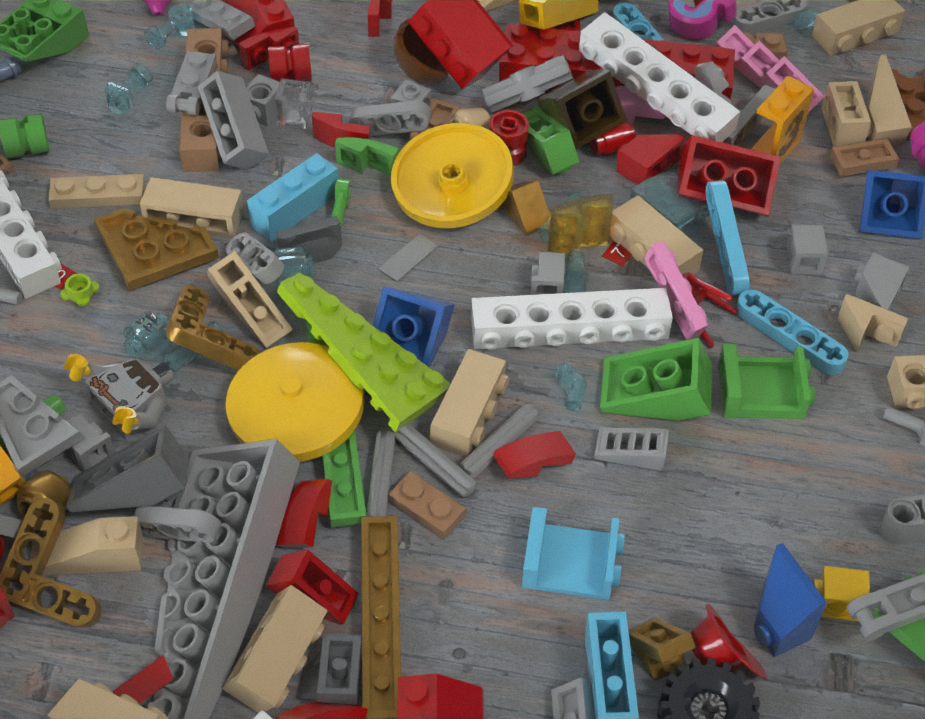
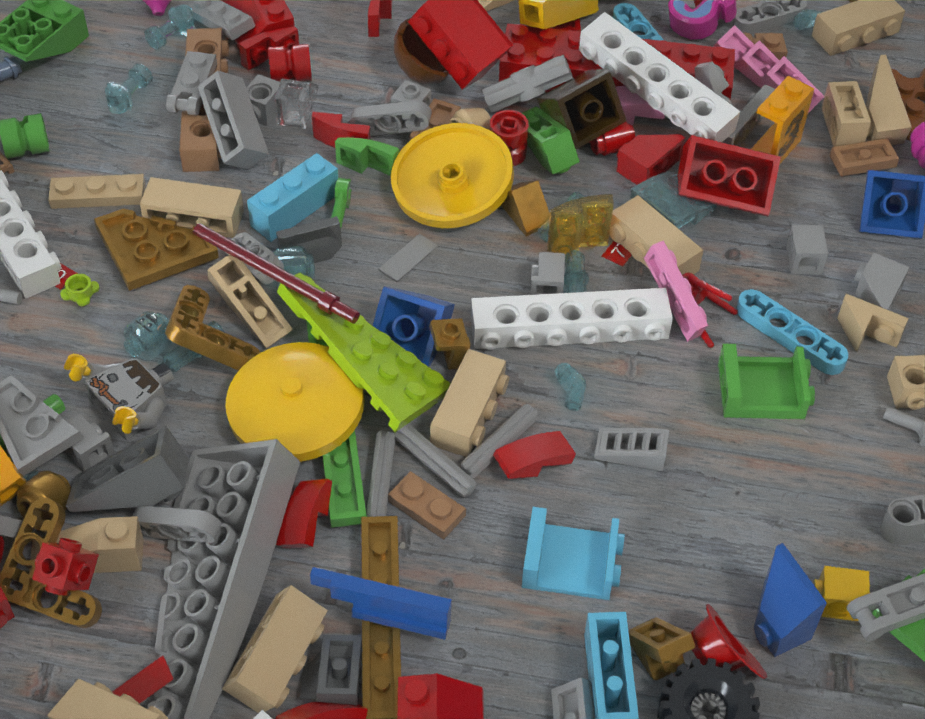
(64, 566): none -> red brick
(316, 581): red slope -> none
(325, 300): none -> dark red bar
(388, 603): none -> blue piece
(452, 339): none -> pearl gold bracket
(659, 382): bright green slope -> none
(727, 237): medium azure beam -> none

